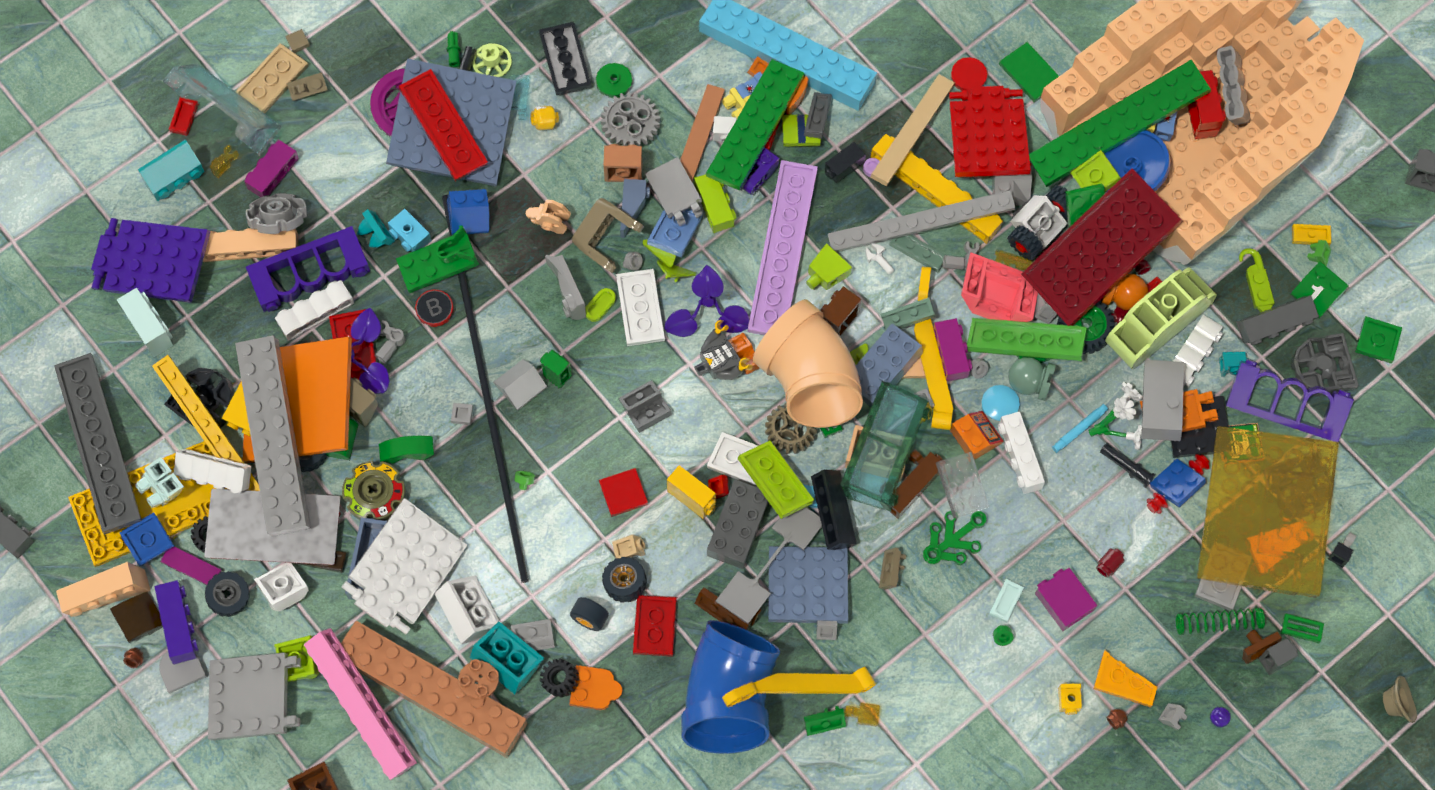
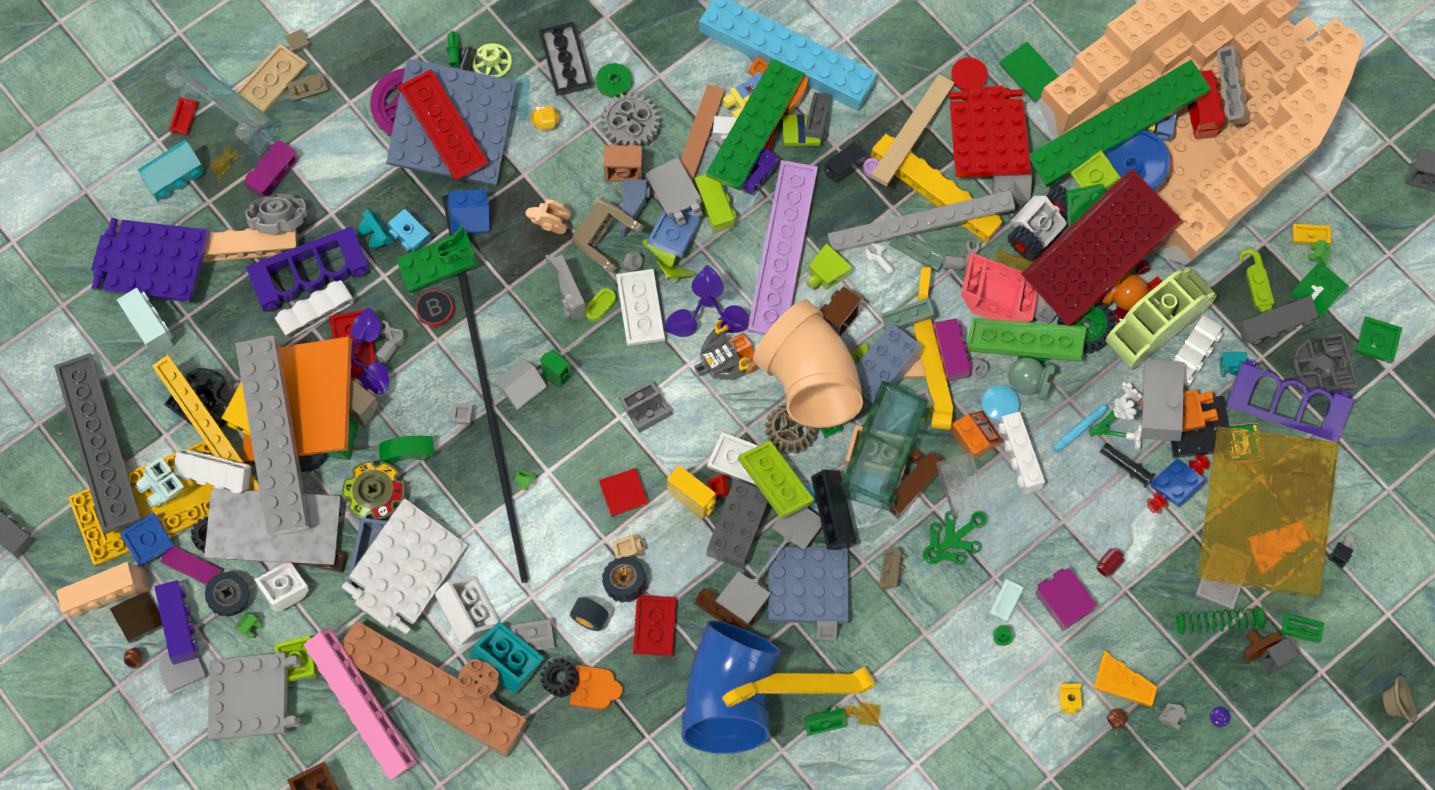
(246, 623): none -> bright green tile

